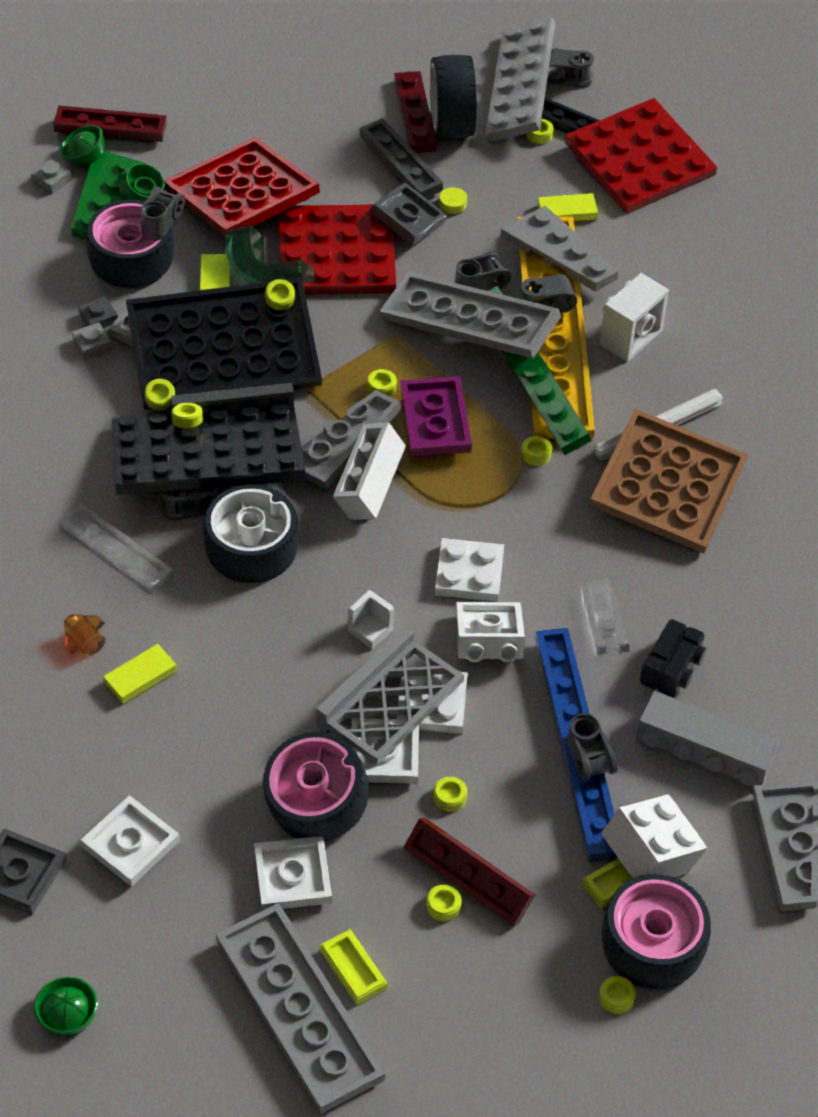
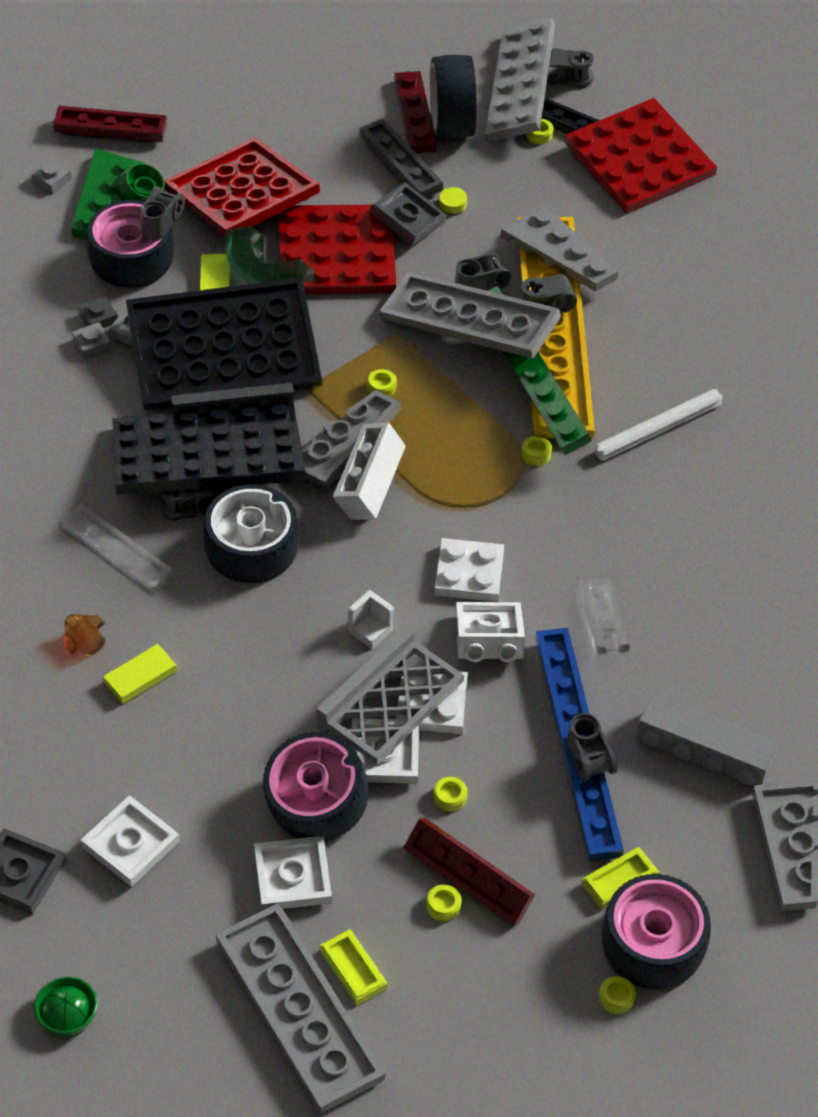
(83, 145): green hat -> none
(159, 394): neon yellow tile -> none
(187, 415): neon yellow tile -> none
(280, 294): neon yellow tile -> none
(435, 416): magenta plate -> none
(579, 206): neon yellow tile -> none
(633, 317): white brick -> none
(654, 838): white brick -> none
(668, 480): medium nougat plate -> none
(672, 658): black brick -> none

